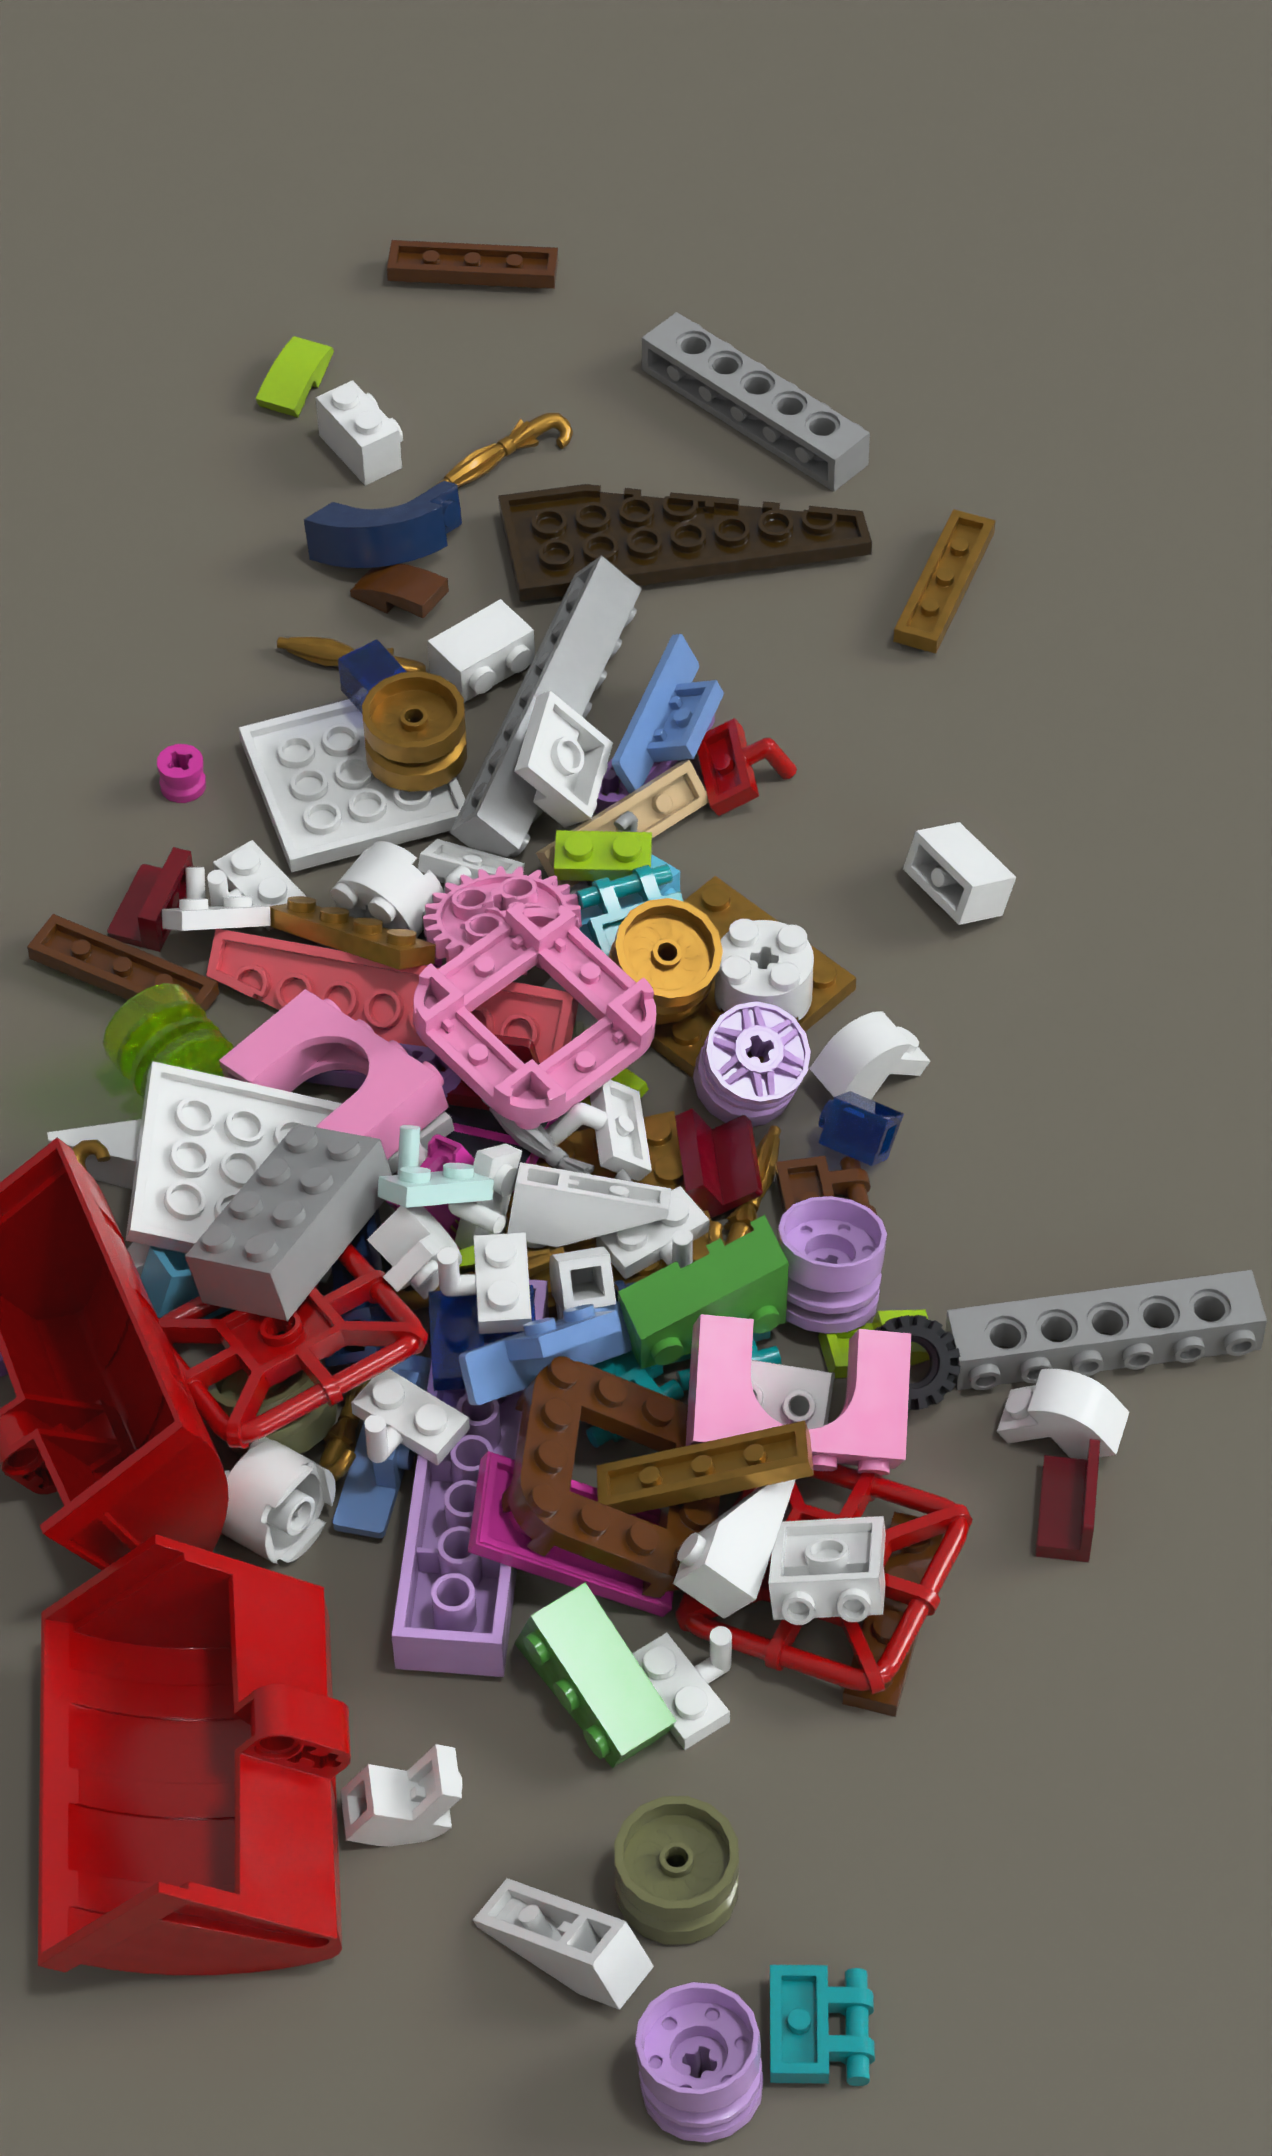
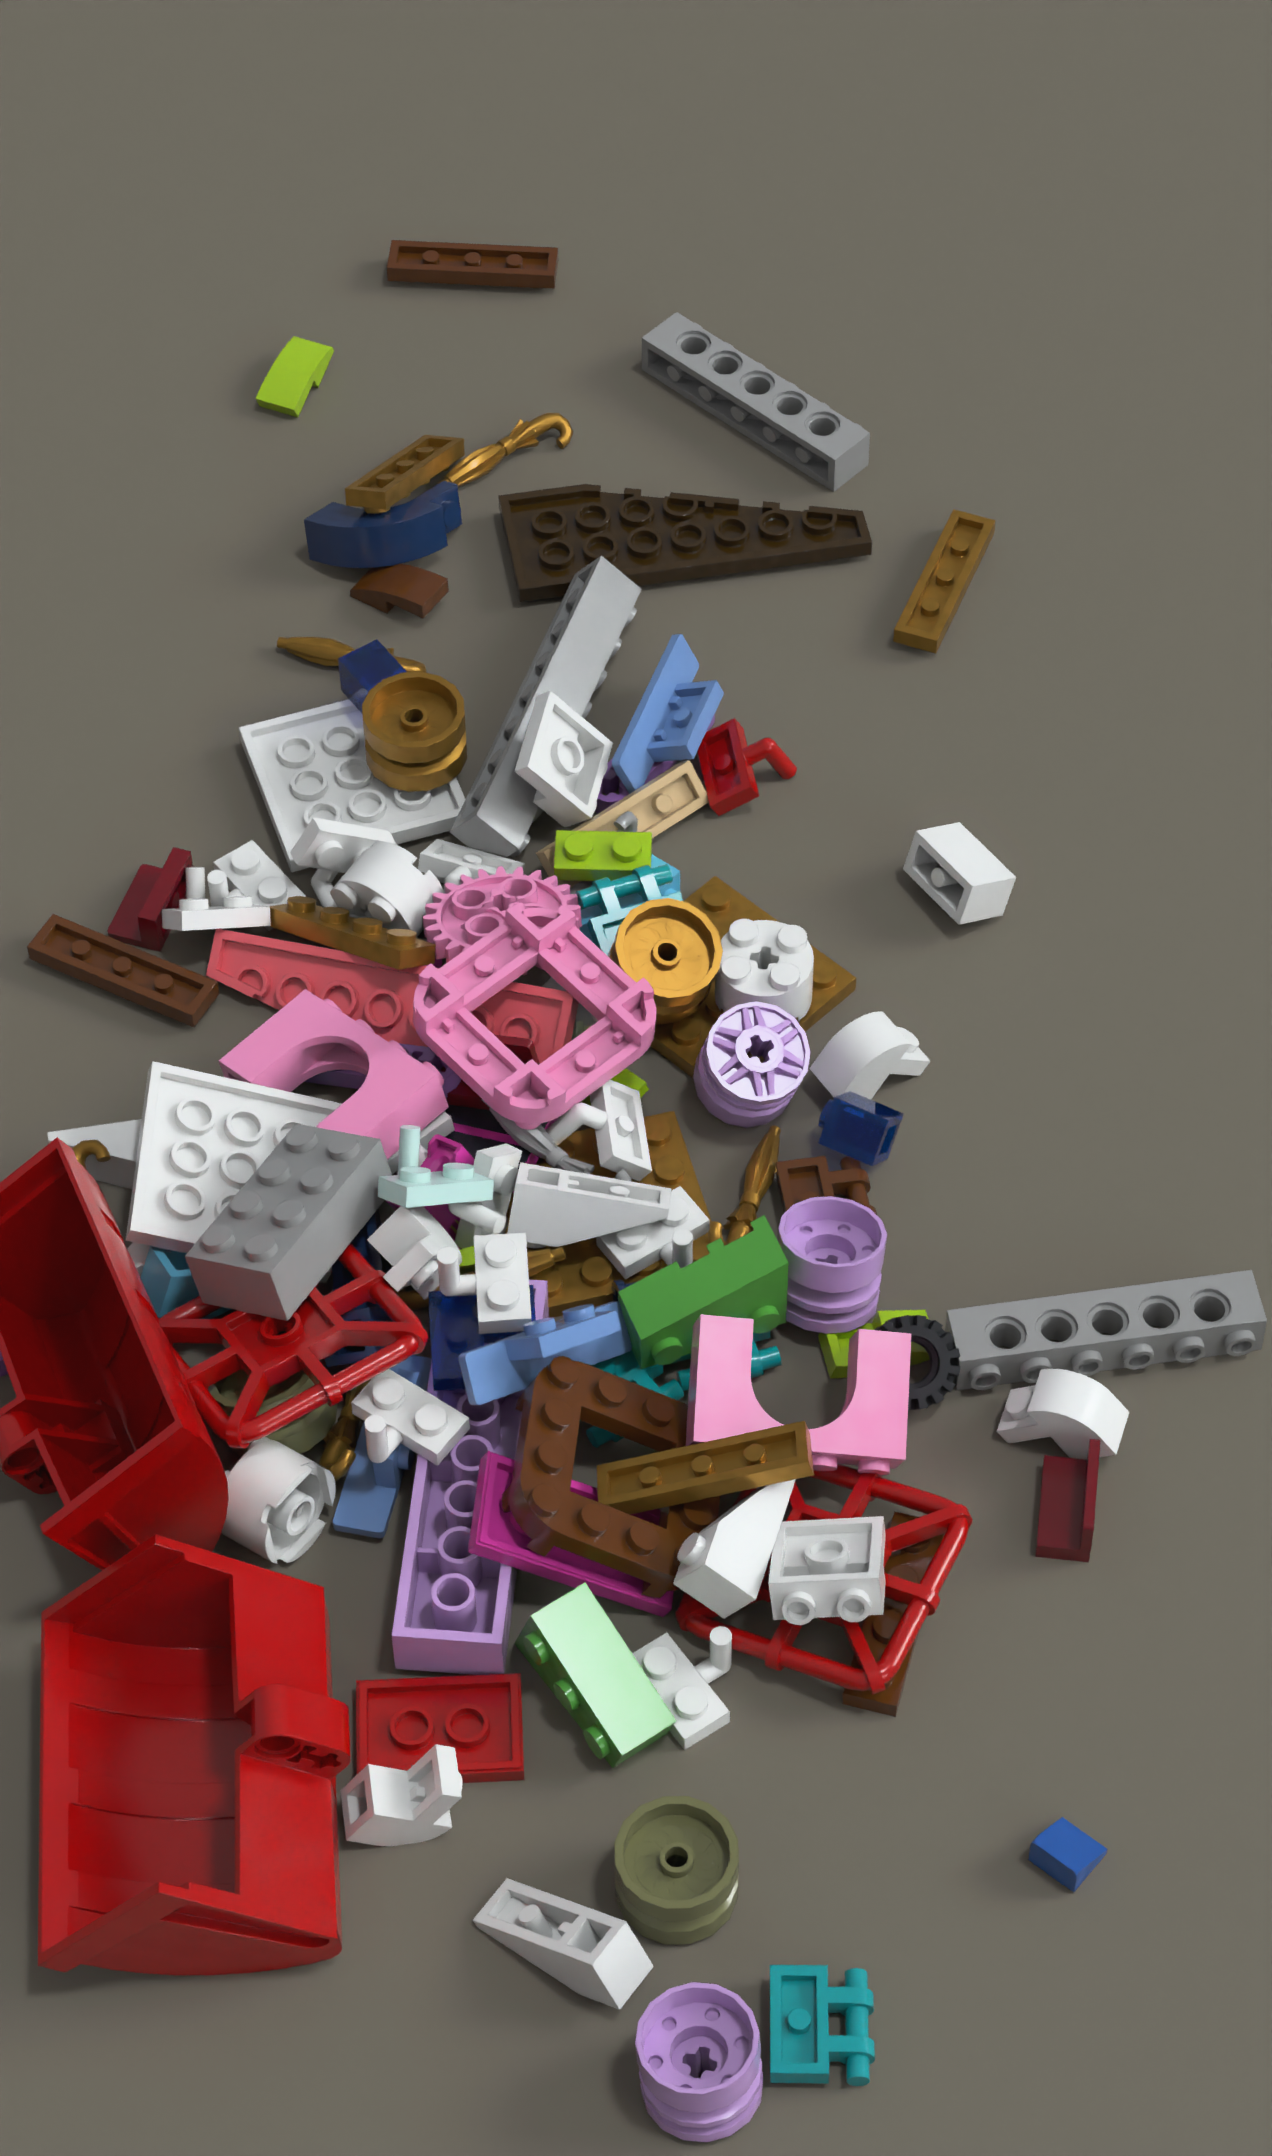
(165, 1028): clear neon green wheel -> none
(181, 773): dark pink wheel -> none
(333, 849): none -> white plate
(359, 432): white brick -> none
(404, 473): none -> pearl gold plate
(470, 1712): none -> red tile
(482, 650): white brick -> none
(581, 1279): white brick -> none
(718, 1162): dark red panel -> none
(793, 1393): white brick -> none
(1066, 1853): none -> blue slope

